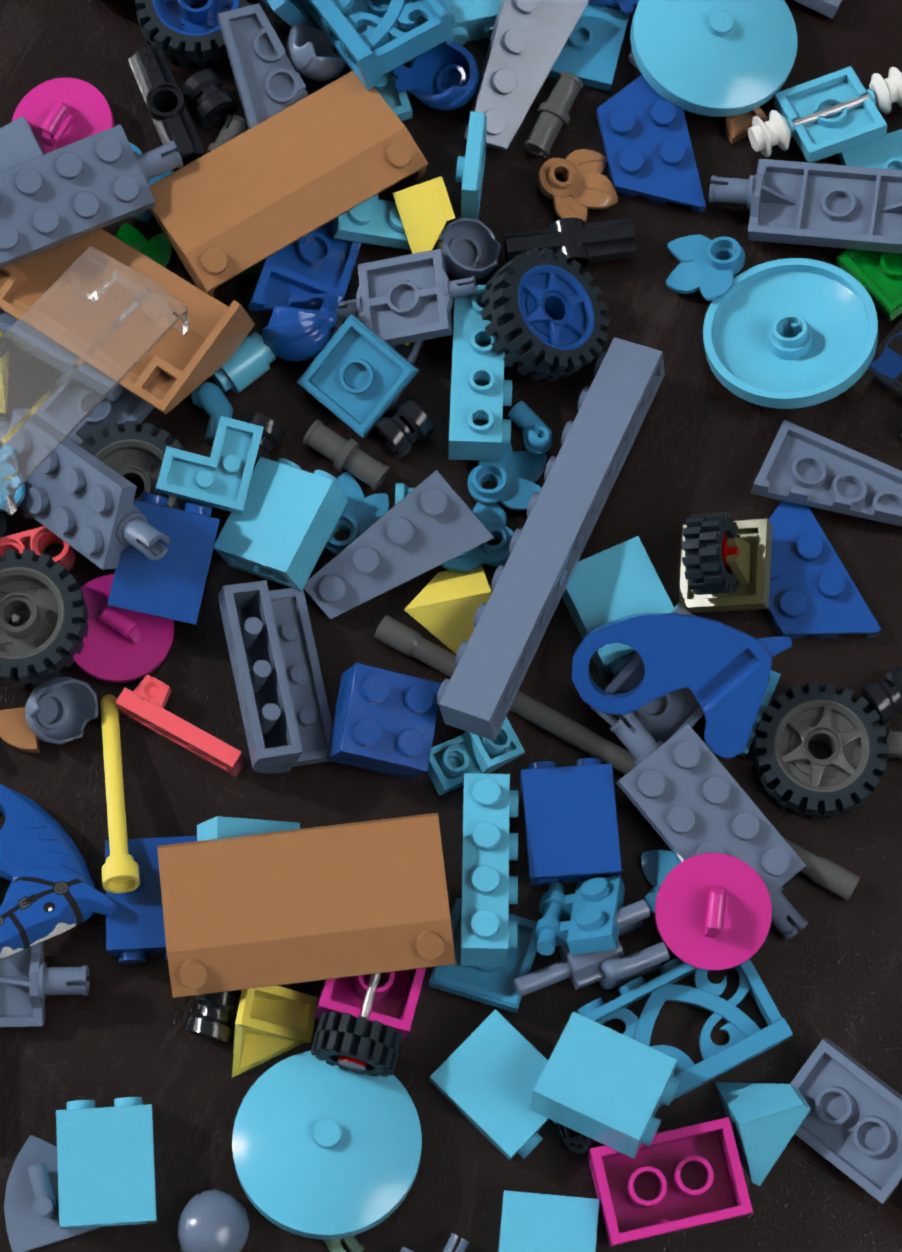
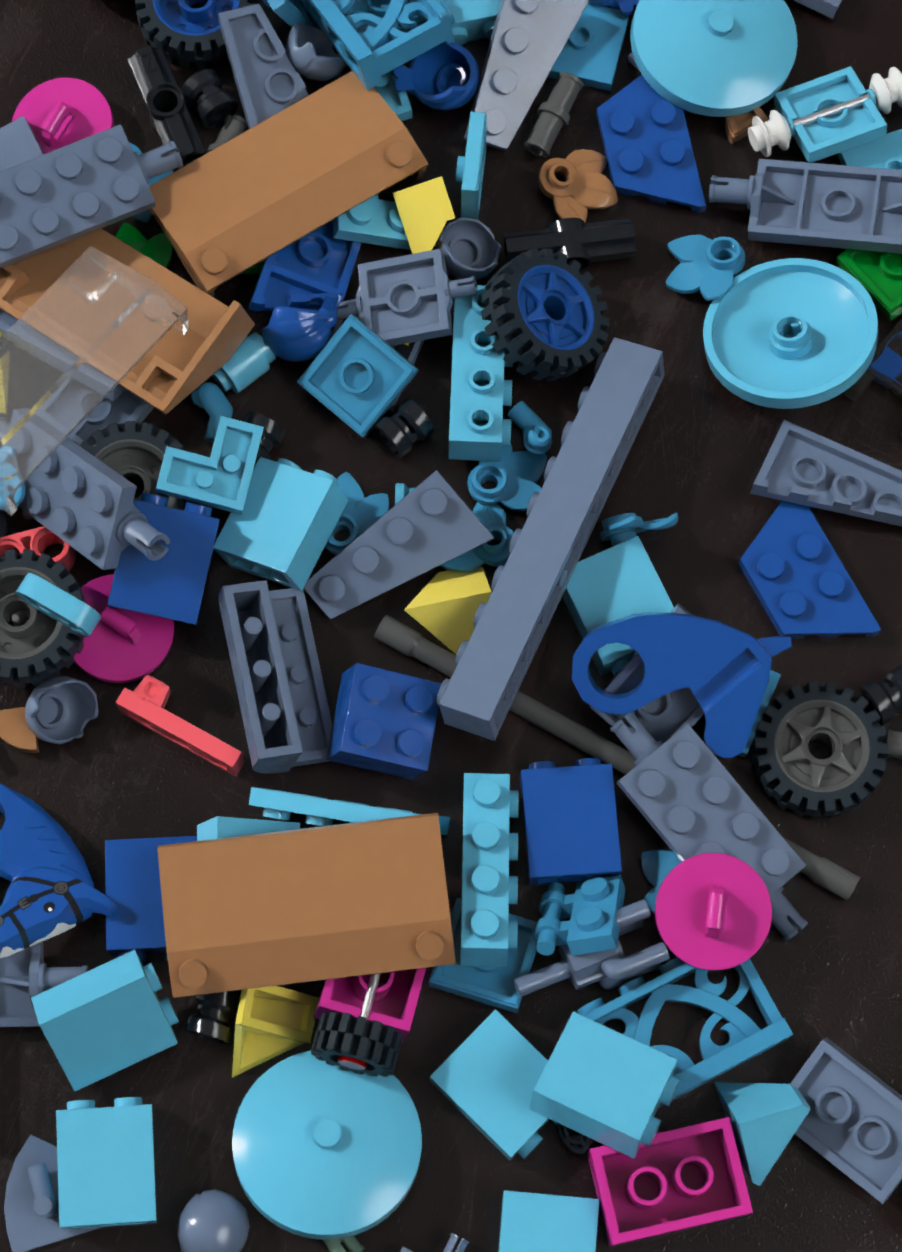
(58, 604): none -> medium azure beam
(106, 1019): none -> medium azure brick
(120, 871): light yellow piece -> none
(323, 811): none -> medium azure wing
(346, 455): dark grey pin -> none
(471, 755): medium azure slope -> none
(627, 525): none -> dark azure plate
(725, 563): plate -> none

